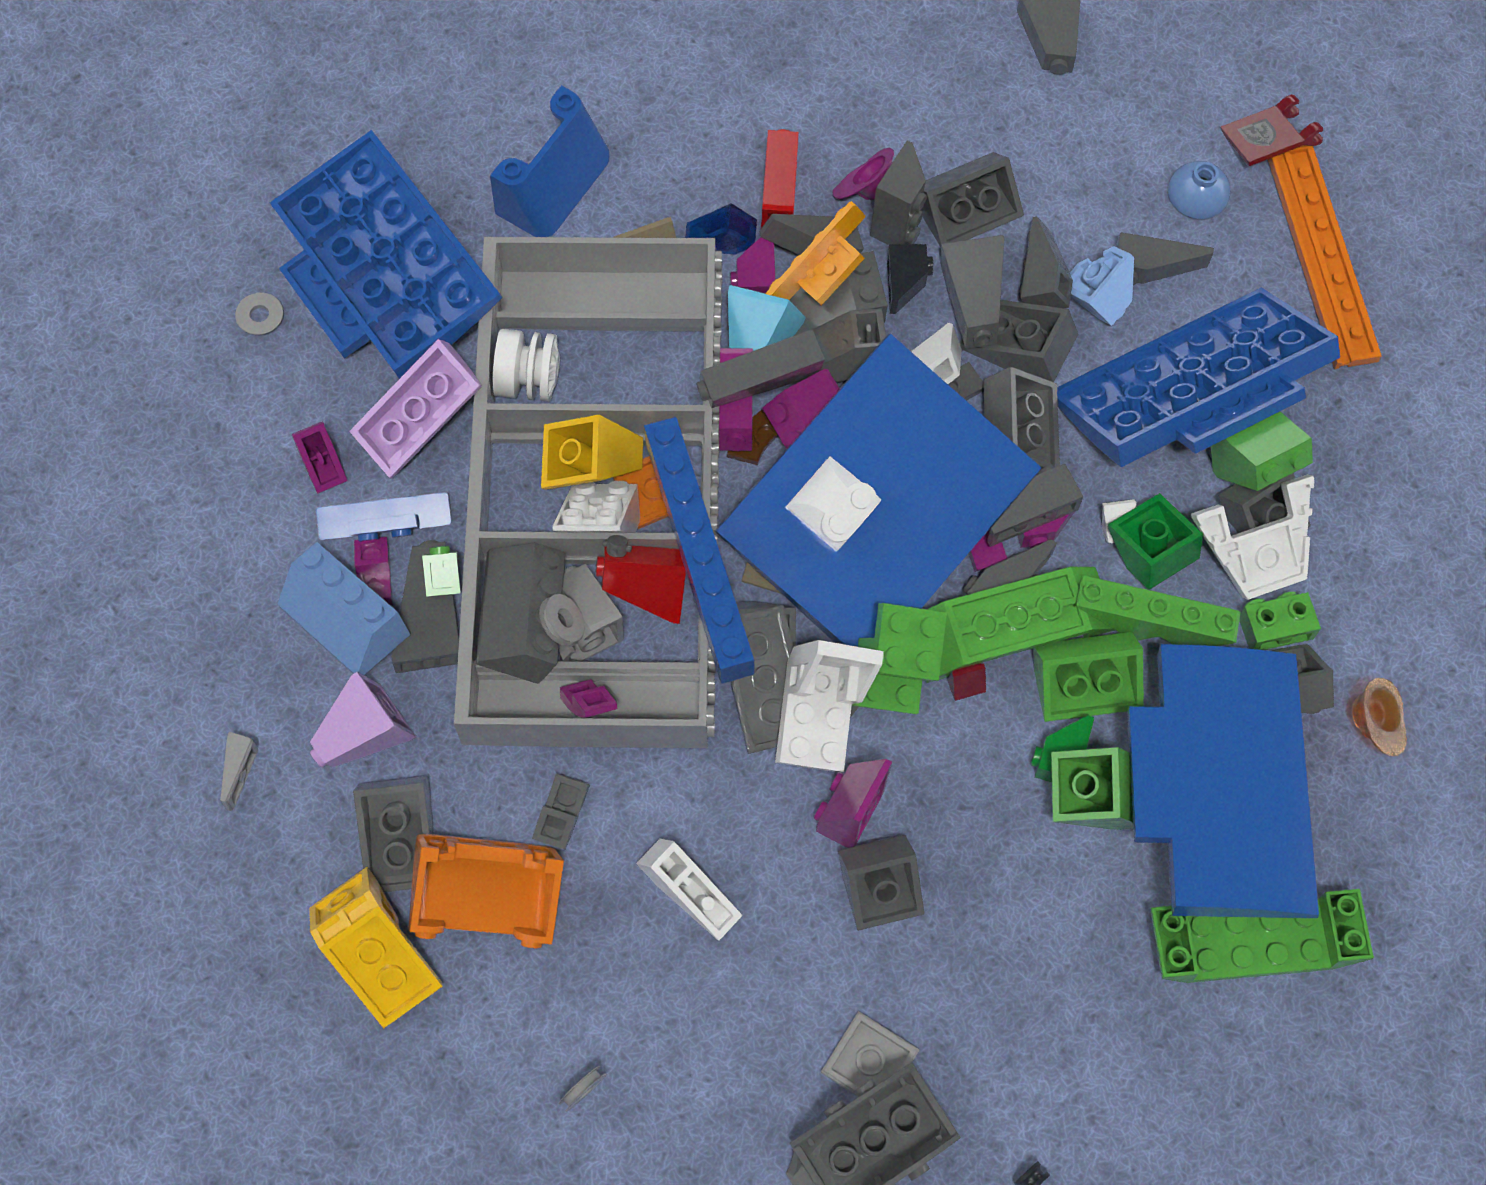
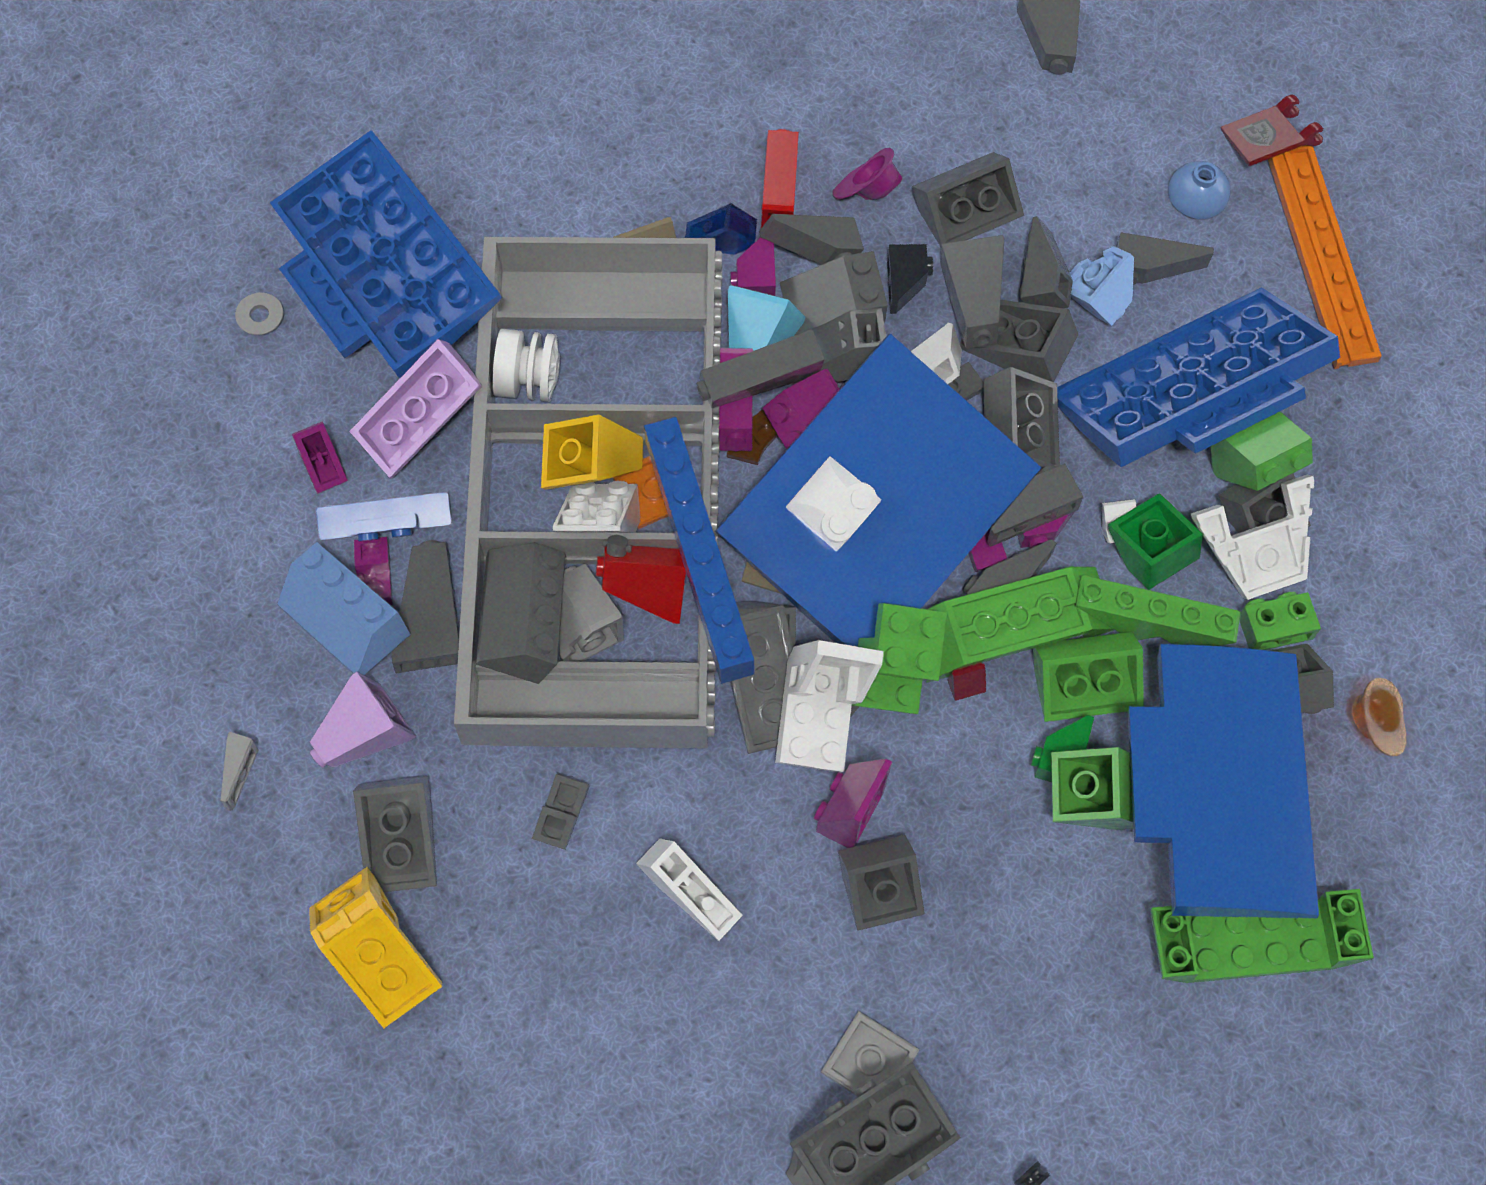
(441, 571): bracket -> none
(485, 888): orange windscreen -> none
(548, 189): blue windscreen -> none
(553, 627): light grey piece -> none
(582, 1088): light grey piece -> none
(587, 699): magenta slope -> none
(825, 261): light orange bracket -> none
(900, 200): dark grey slope -> none

